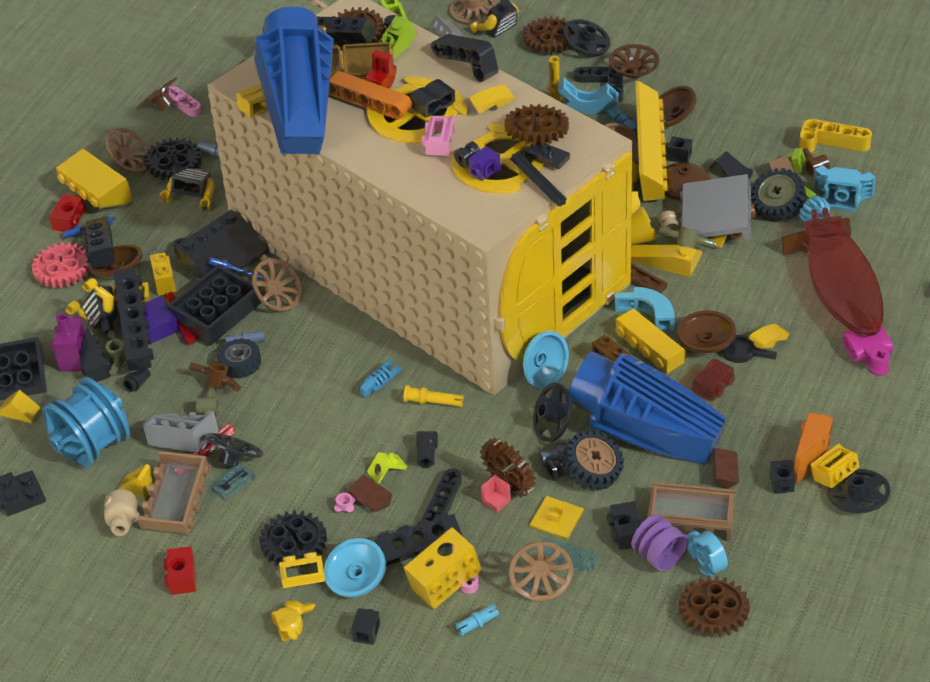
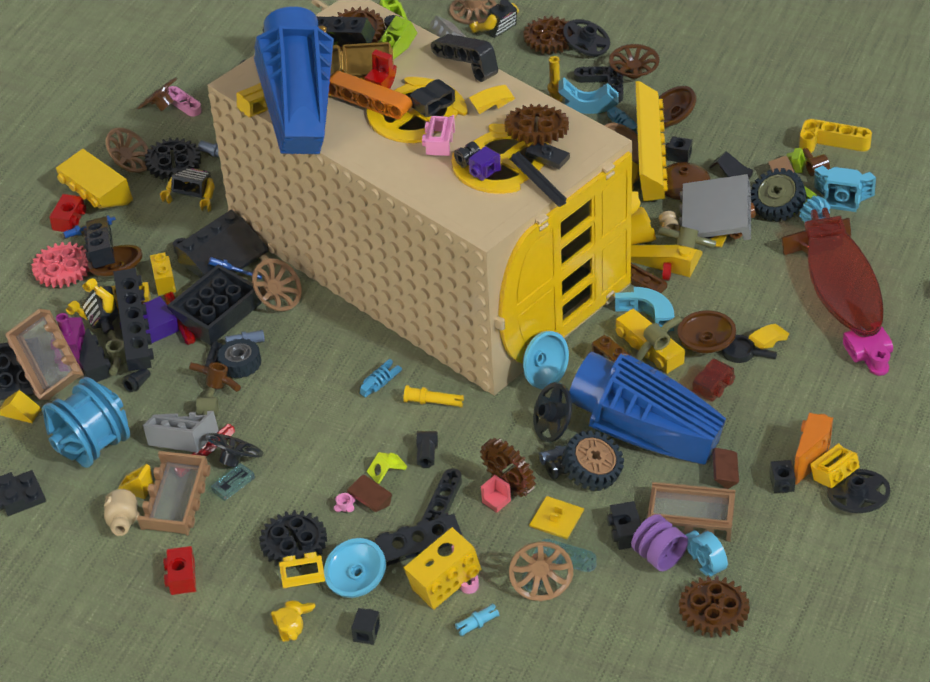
(43, 354): none -> window
(212, 355): none -> black axle
(657, 336): none -> olive piece
(667, 267): none -> red tile

